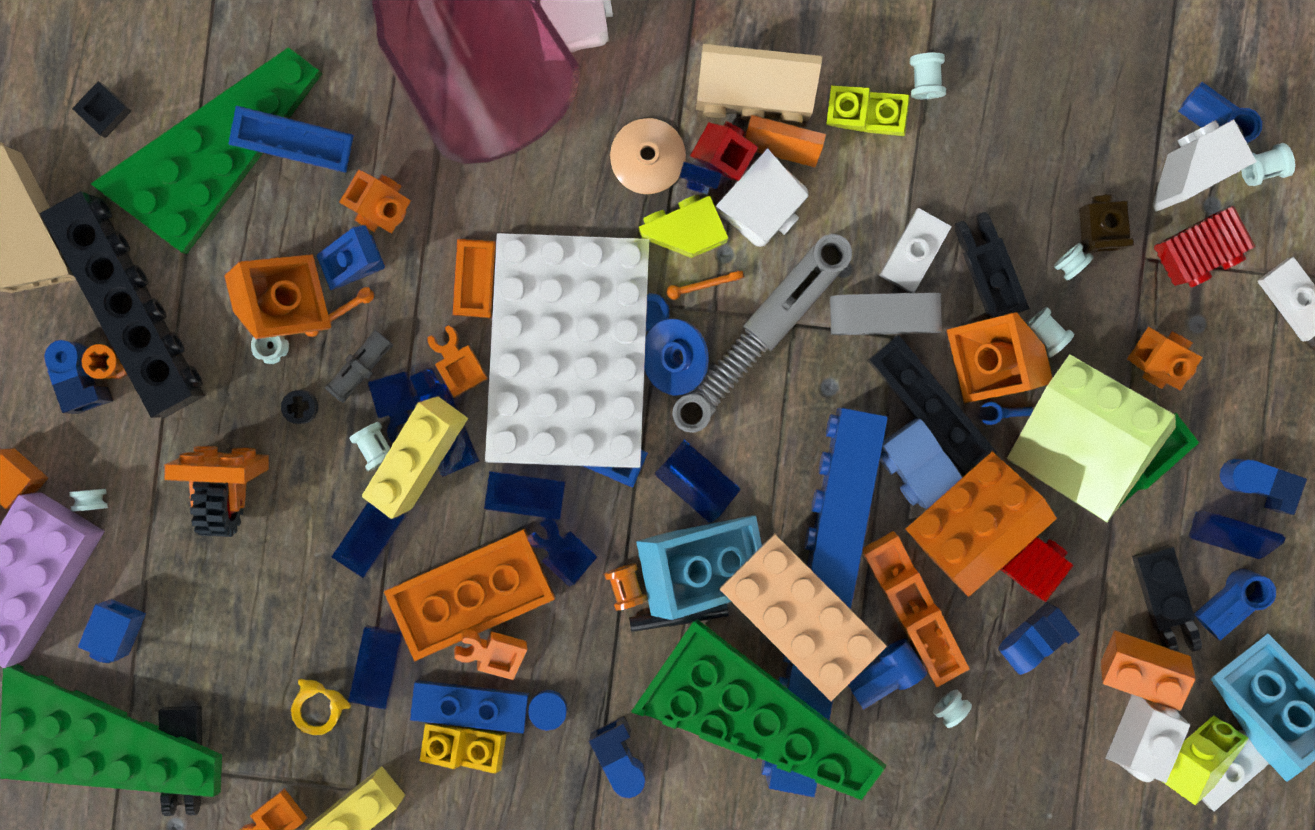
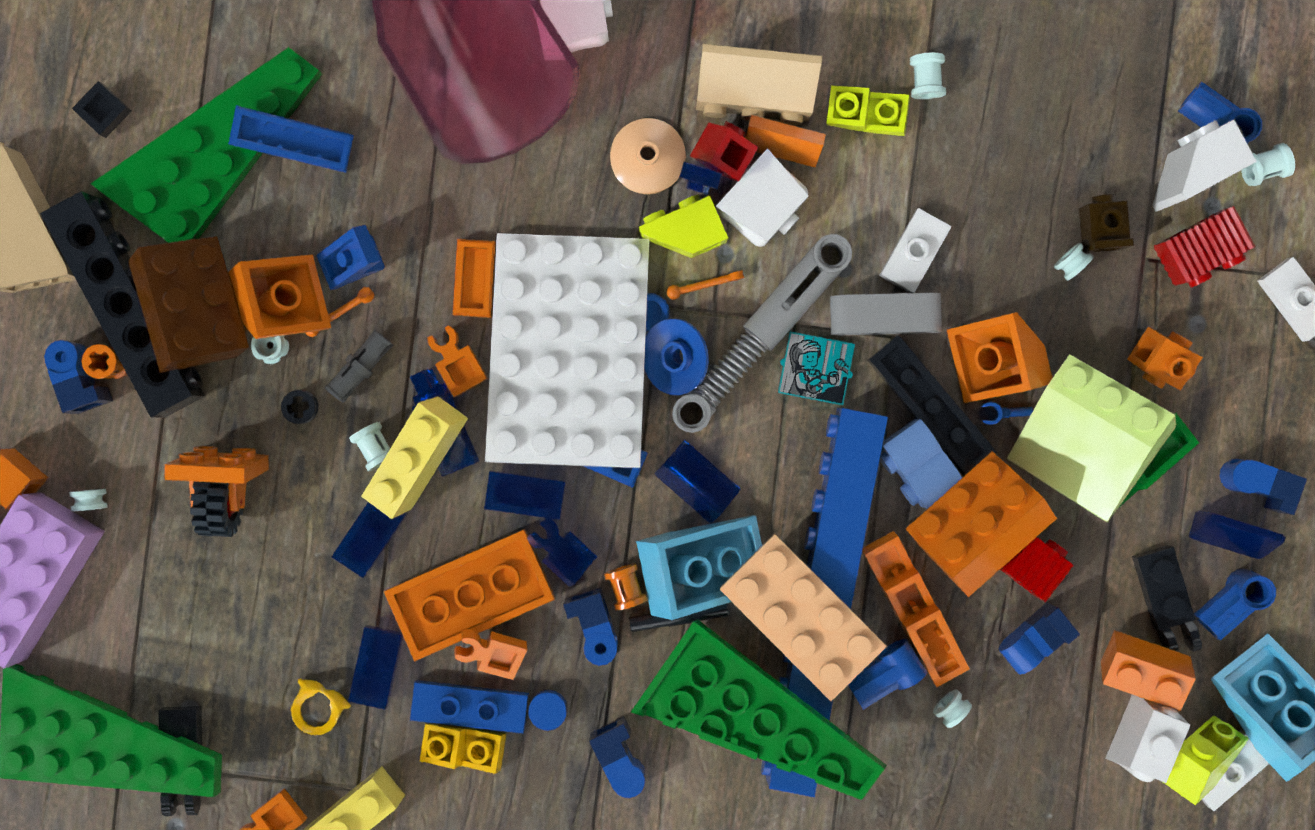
(111, 631): blue brick -> none
(188, 303): none -> reddish brown brick
(375, 201): orange brick -> none
(392, 399): clear blue plate -> none
(596, 623): none -> leg
(816, 368): none -> piece
(991, 269): black hinge -> none
(1049, 332): light aqua bush -> none

